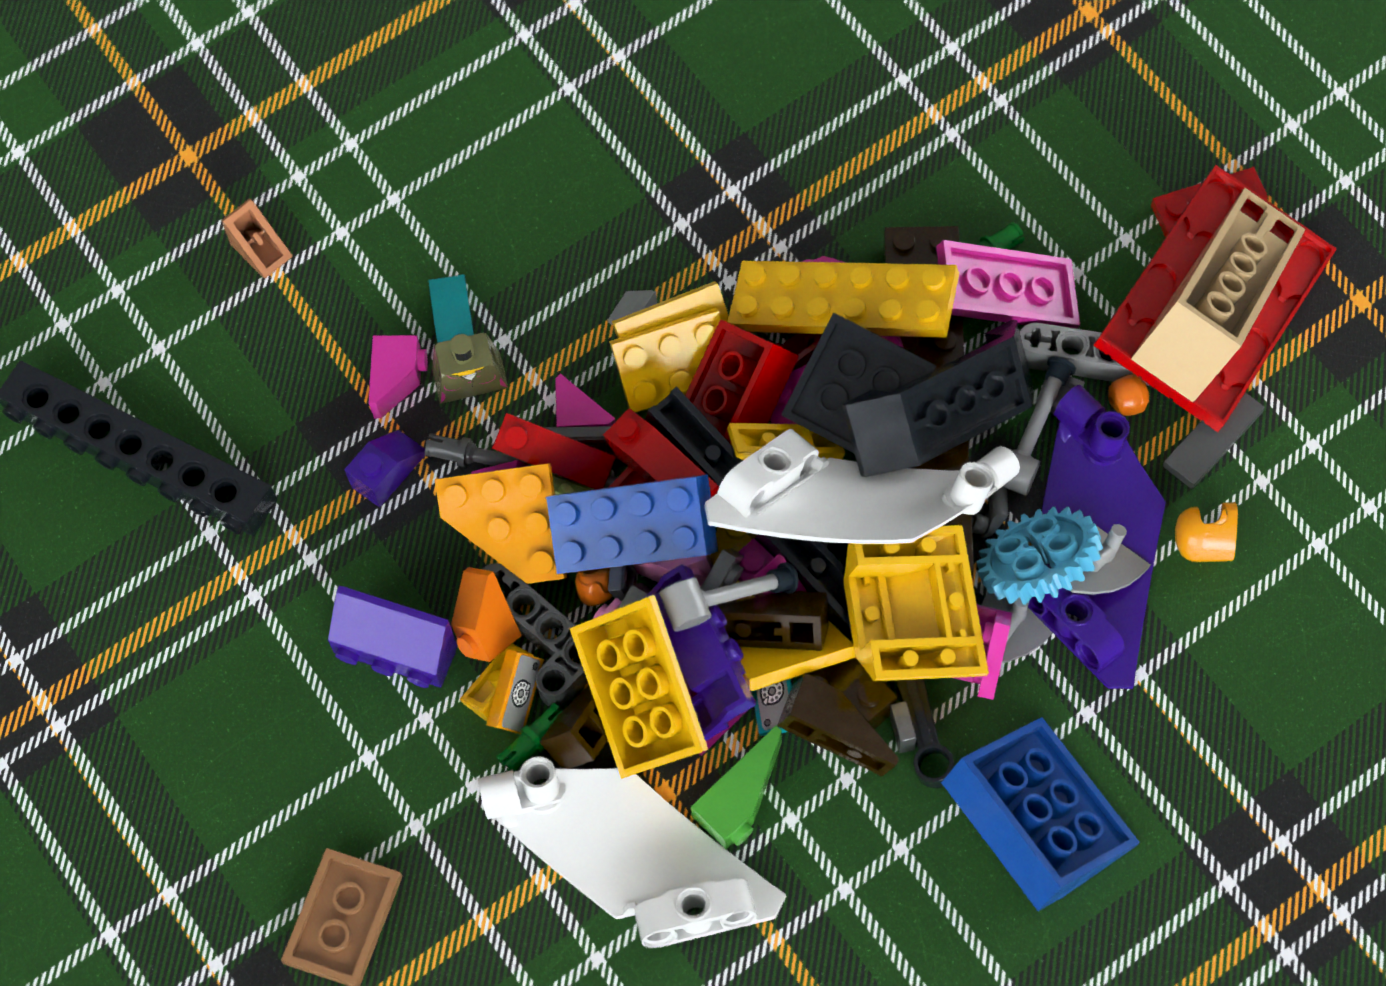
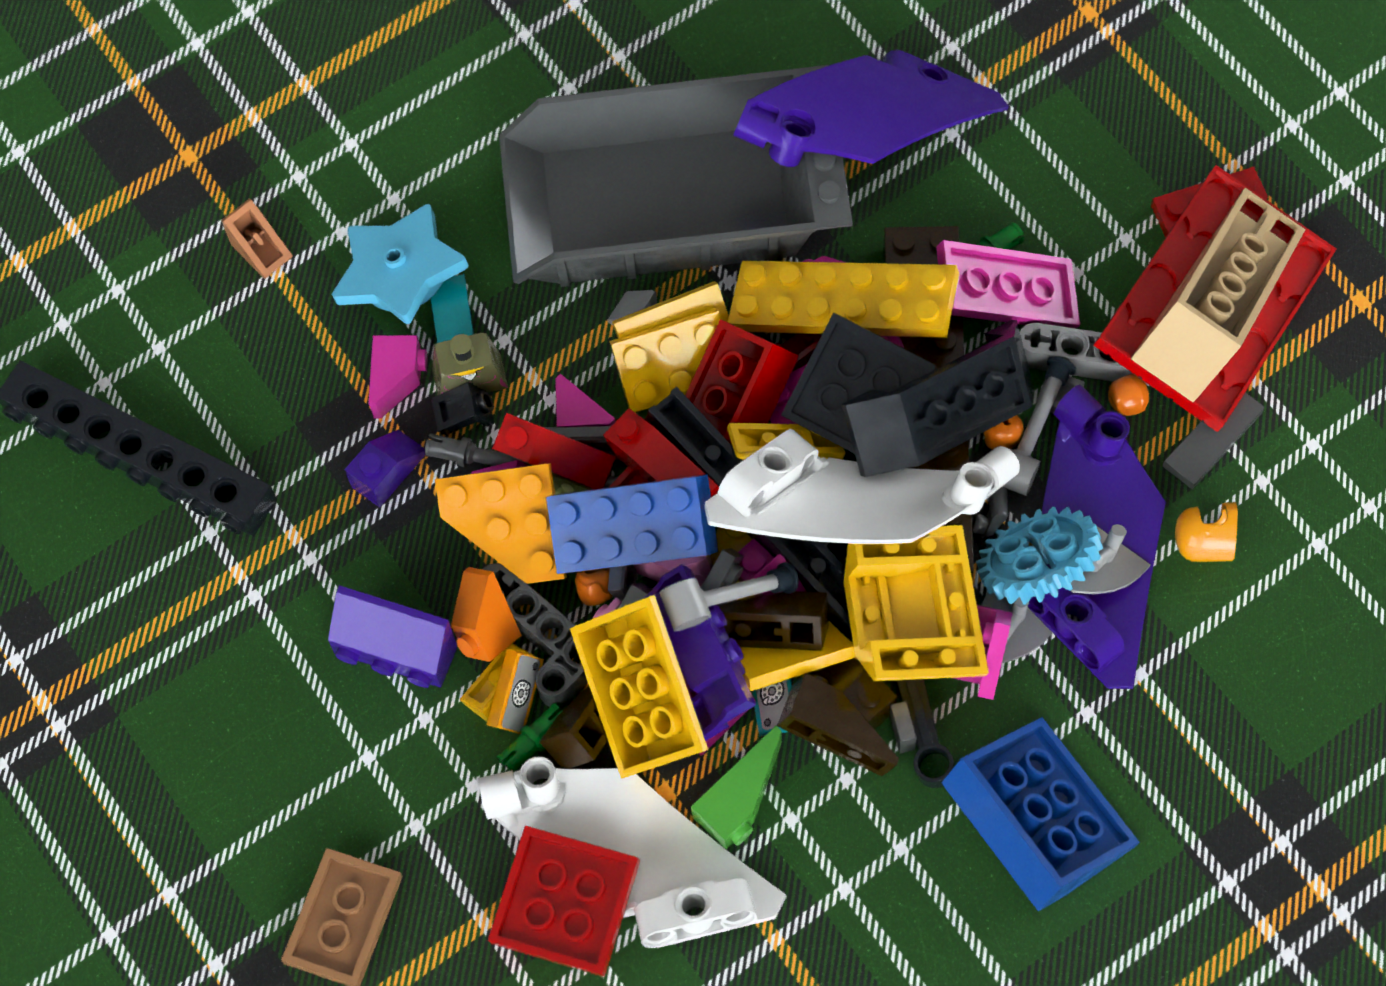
(398, 265): none -> medium azure plate
(462, 408): none -> black bracket
(564, 900): none -> red plate
(657, 183): none -> dark grey piece
(862, 108): none -> dark purple panel
(1005, 434): none -> orange piece

